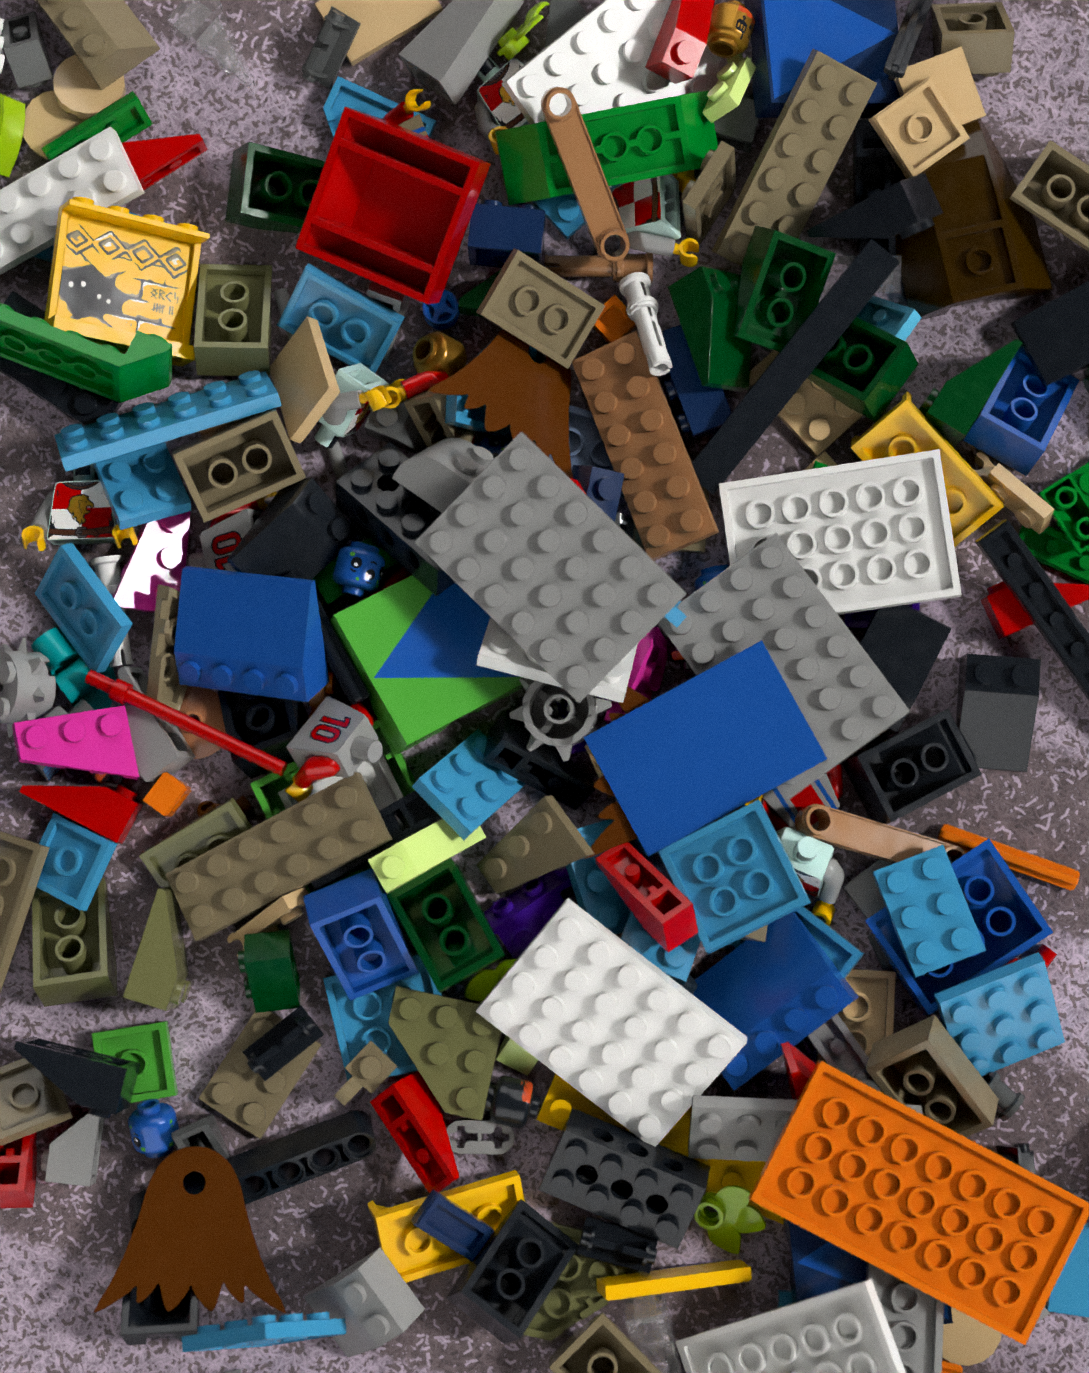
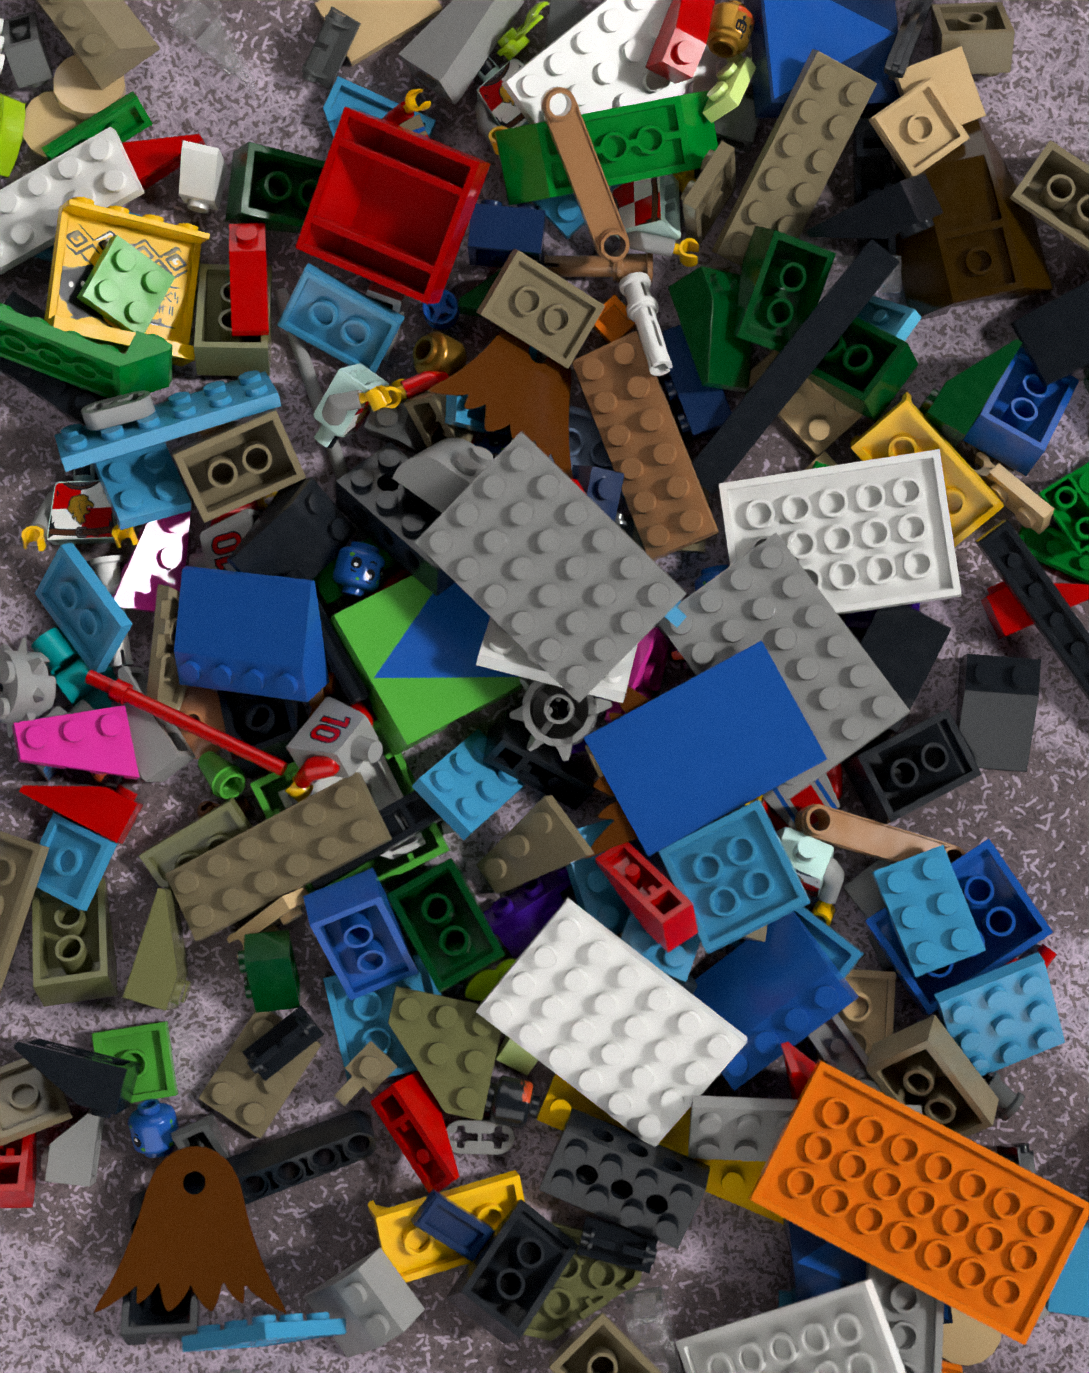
(118, 410): none -> light grey beam
(126, 286): none -> plate
(167, 794): orange slope -> none
(201, 177): none -> white slope
(222, 776): none -> bright green cone
(249, 279): none -> red slope
(304, 380): tan tile -> none
(420, 854): yellowish green slope -> none
(673, 1279): yellow tile -> none
(731, 1219): lime plate -> none
(1015, 858): orange axle -> none

